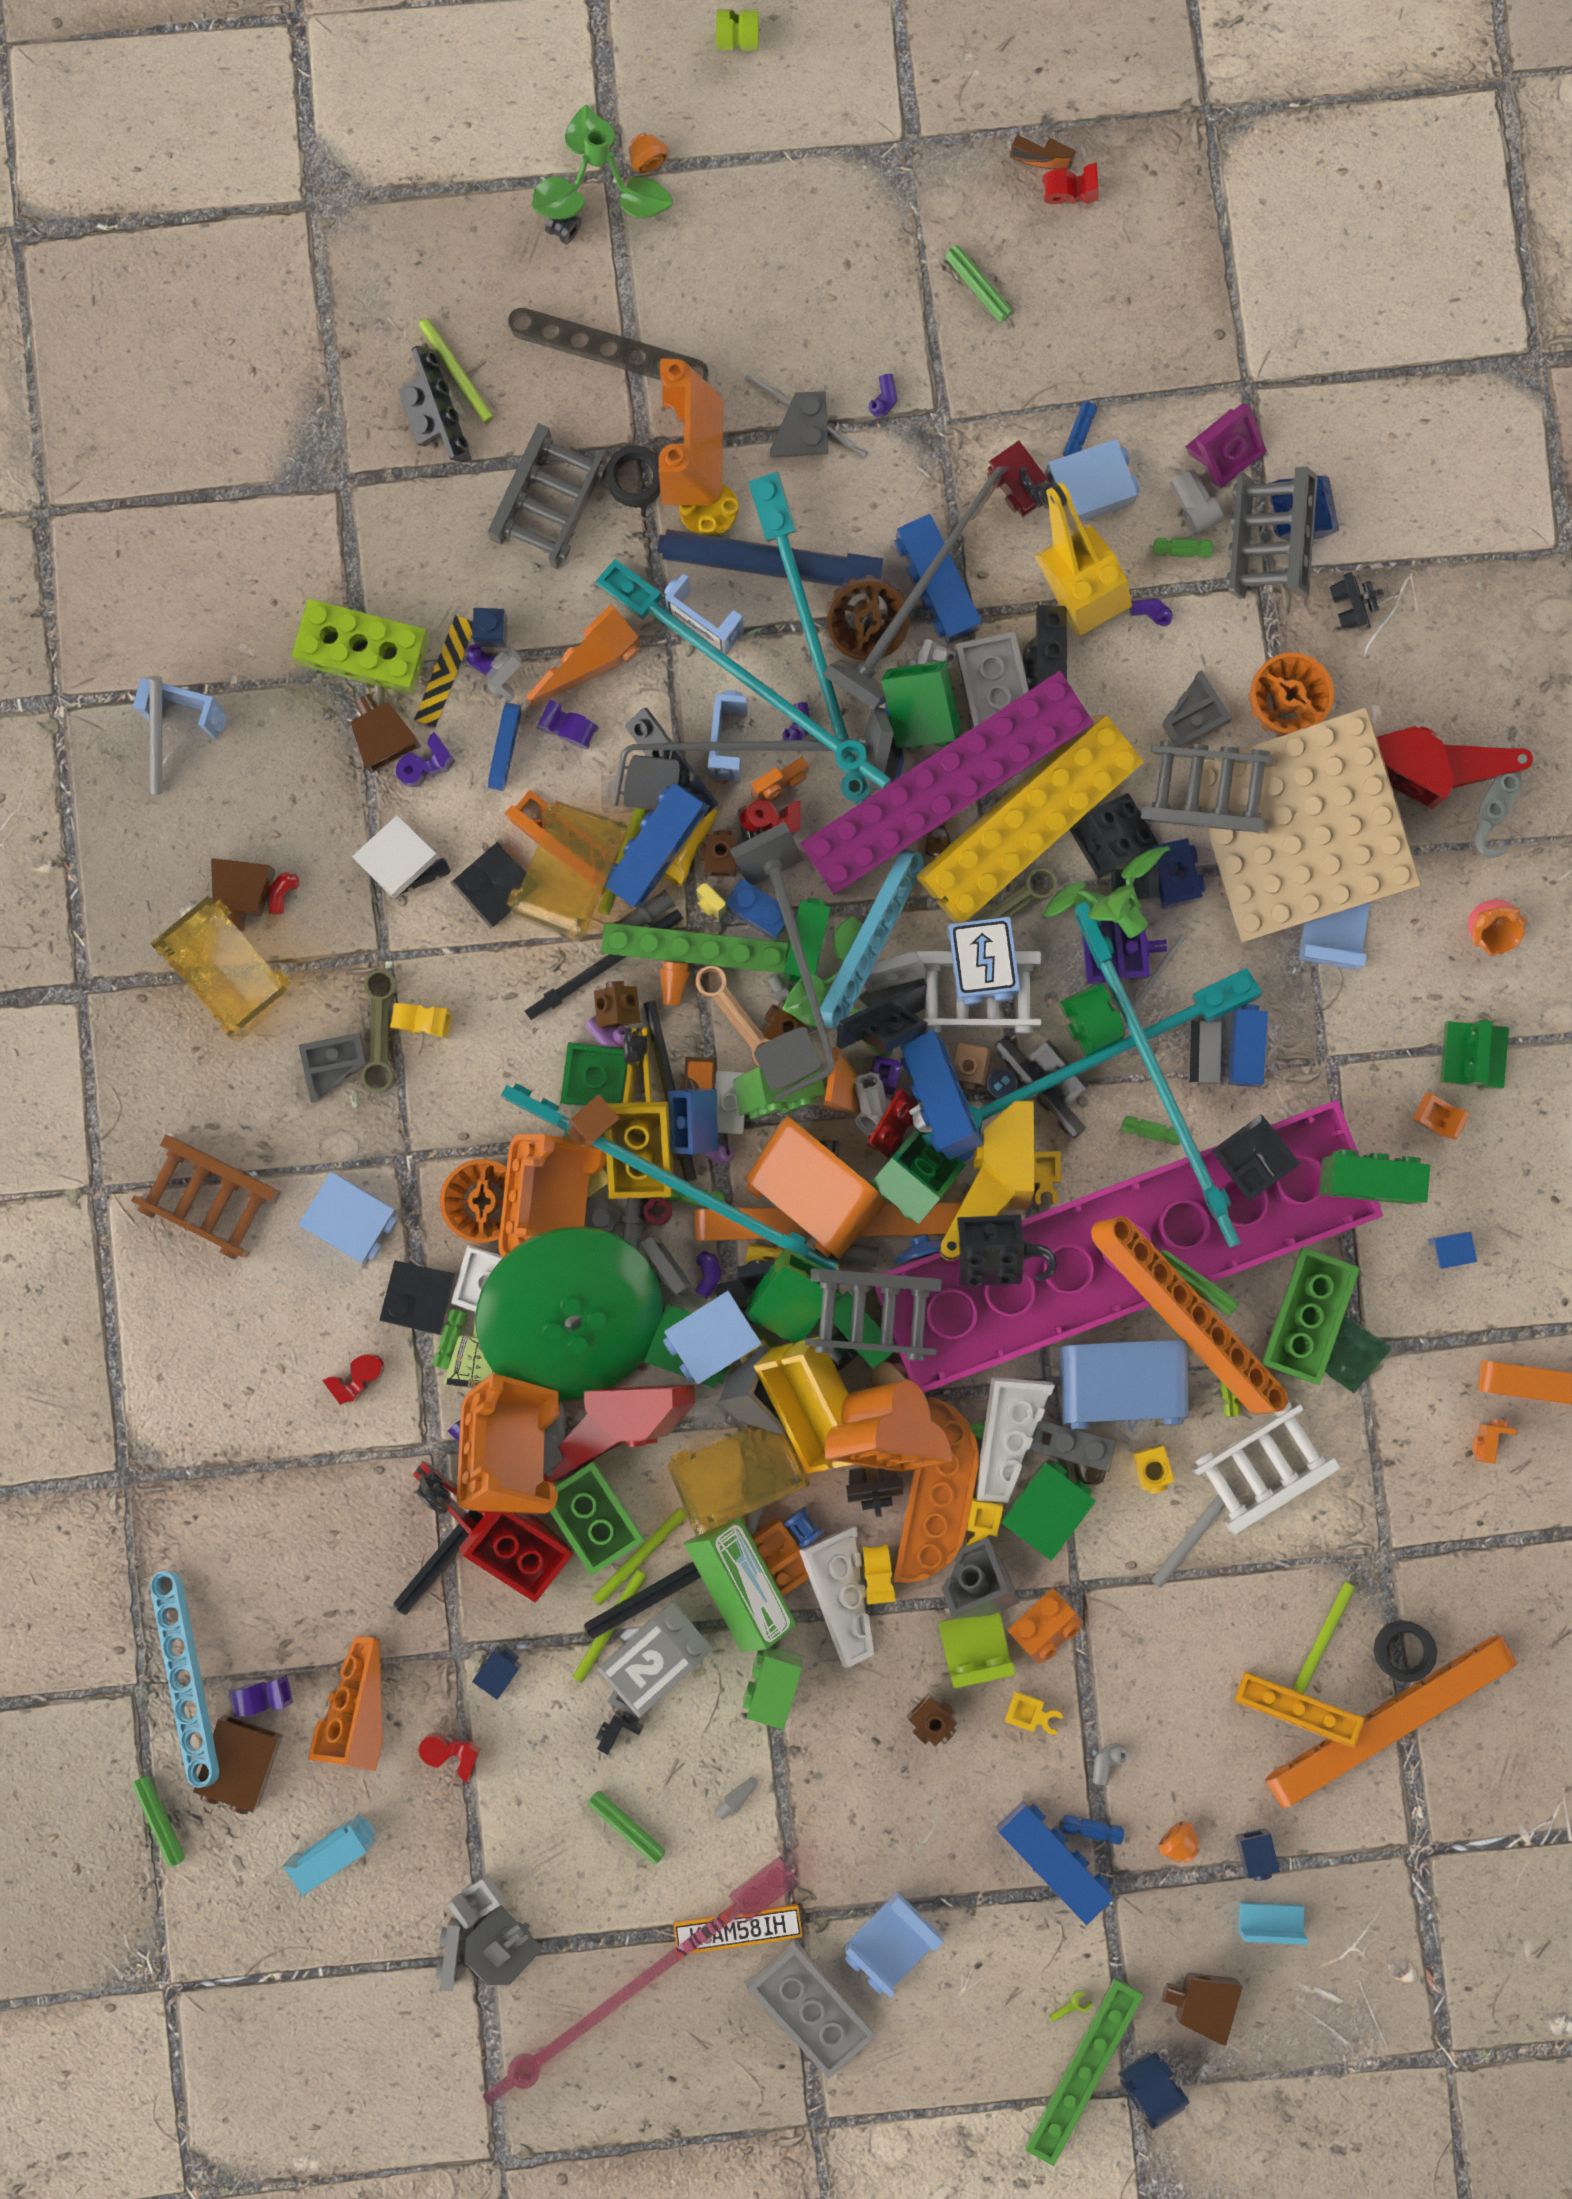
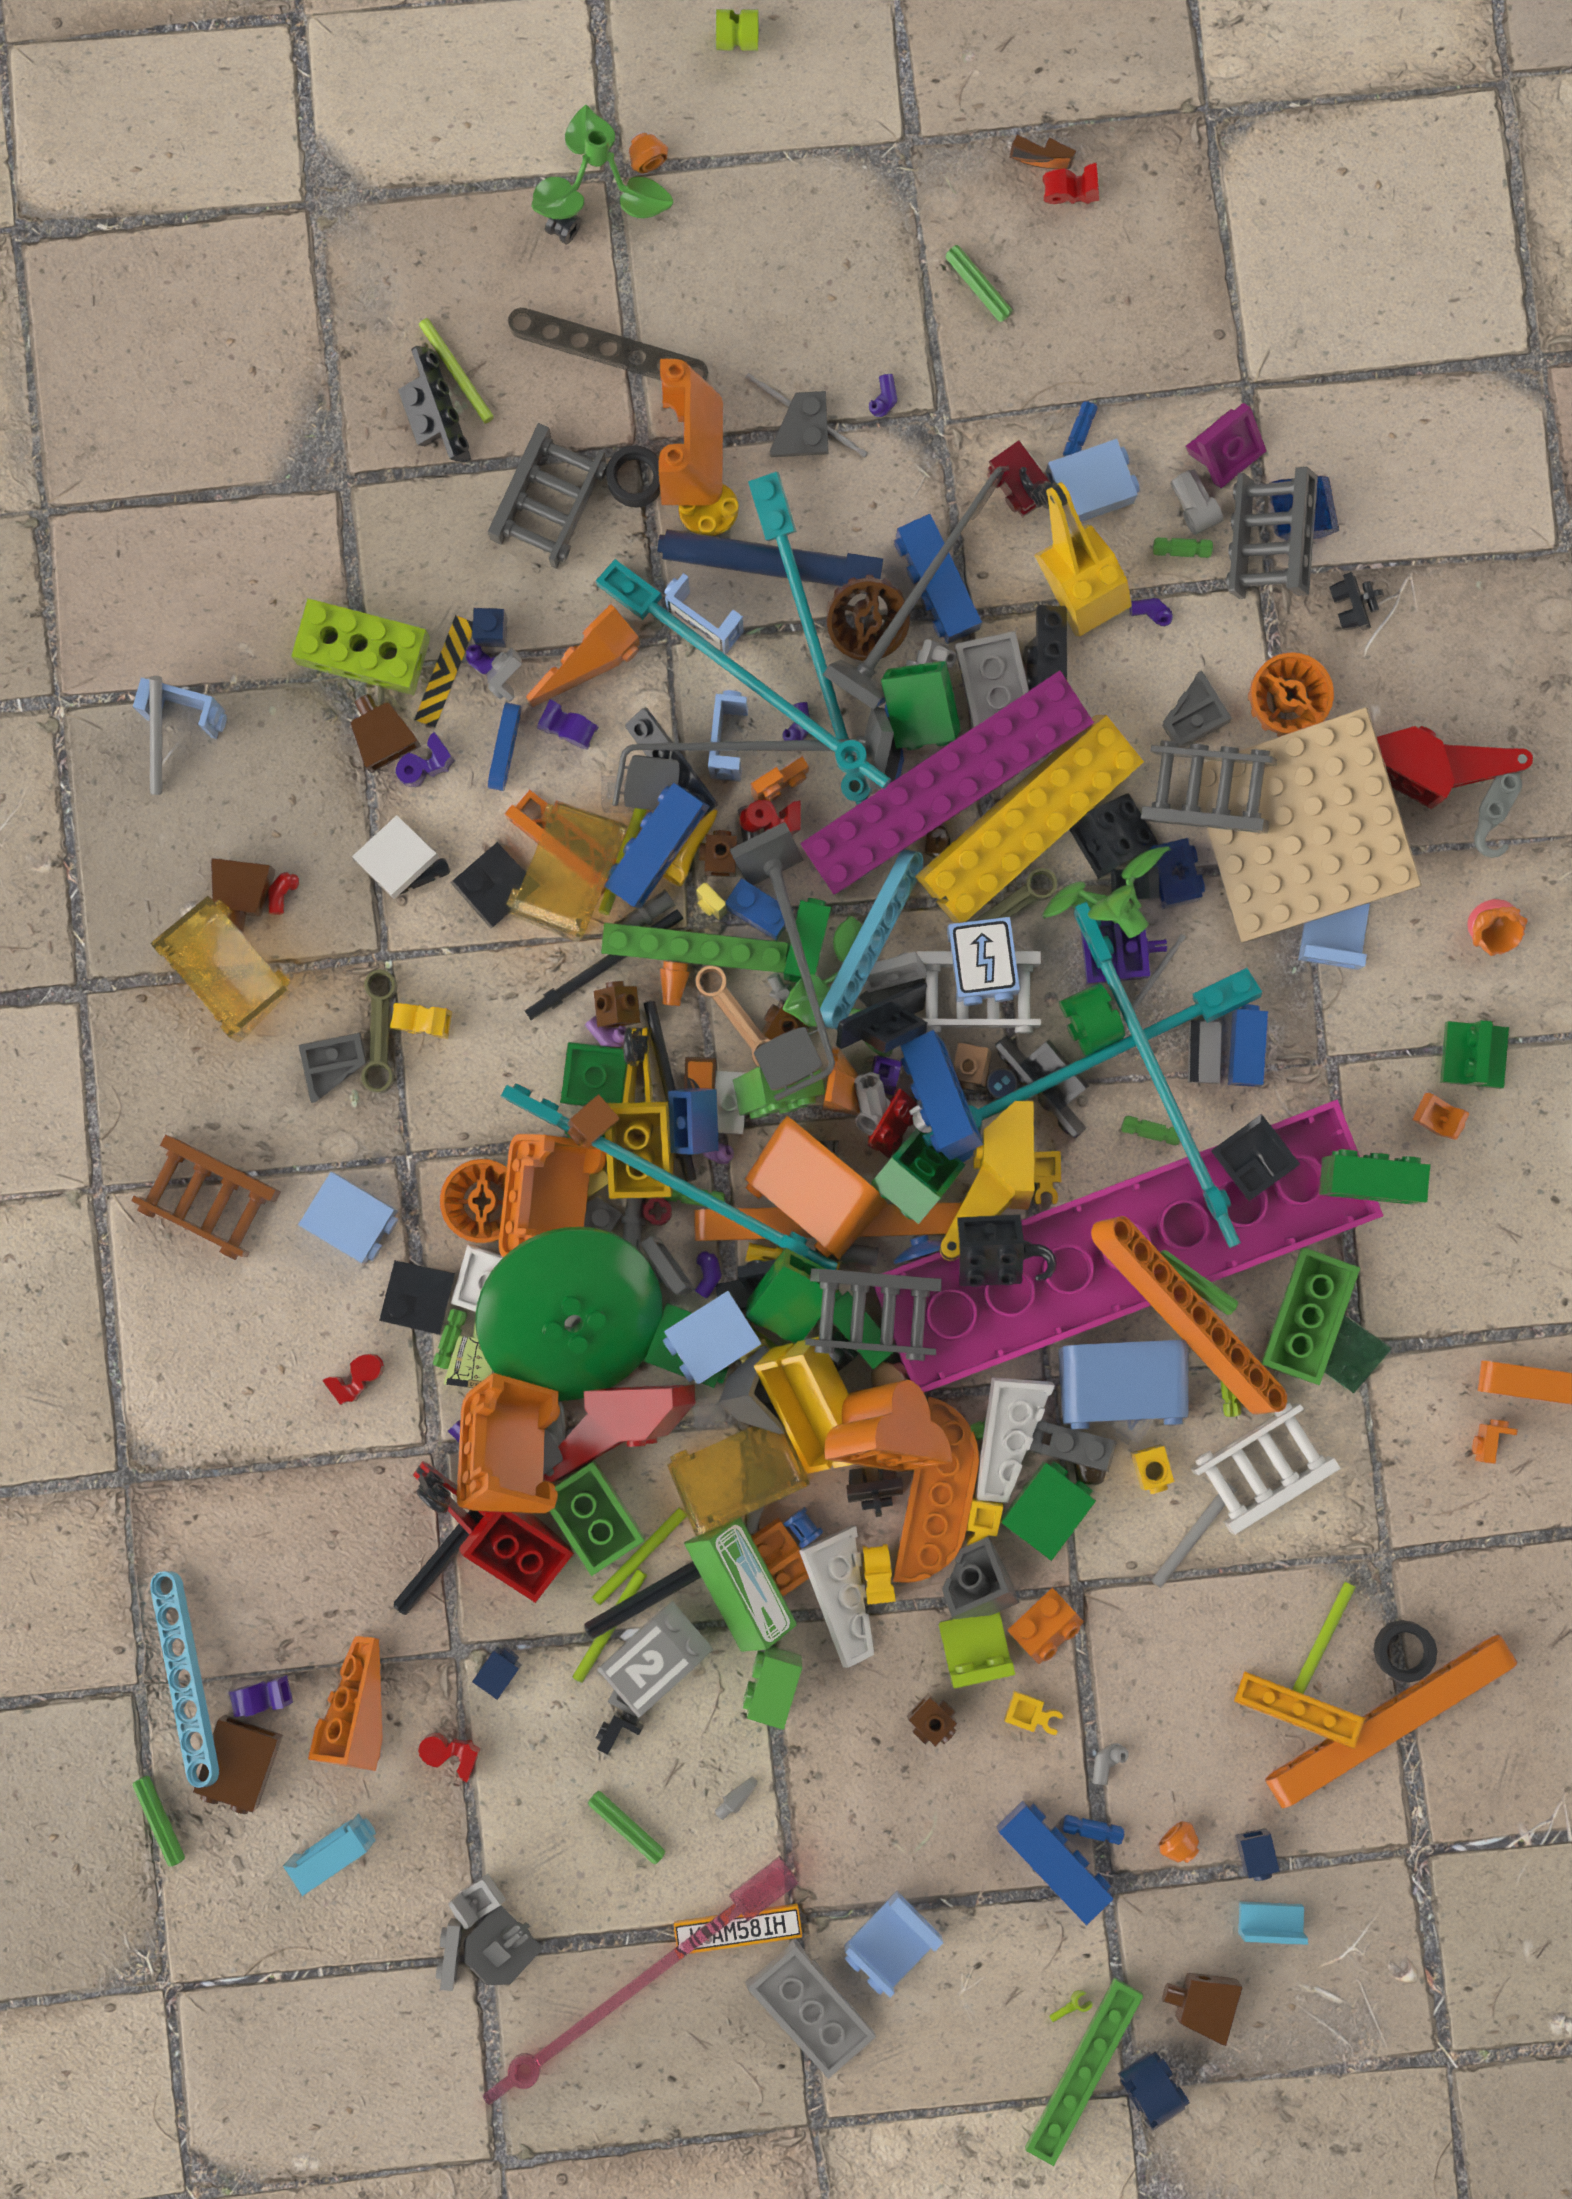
(1454, 1249): blue panel -> none

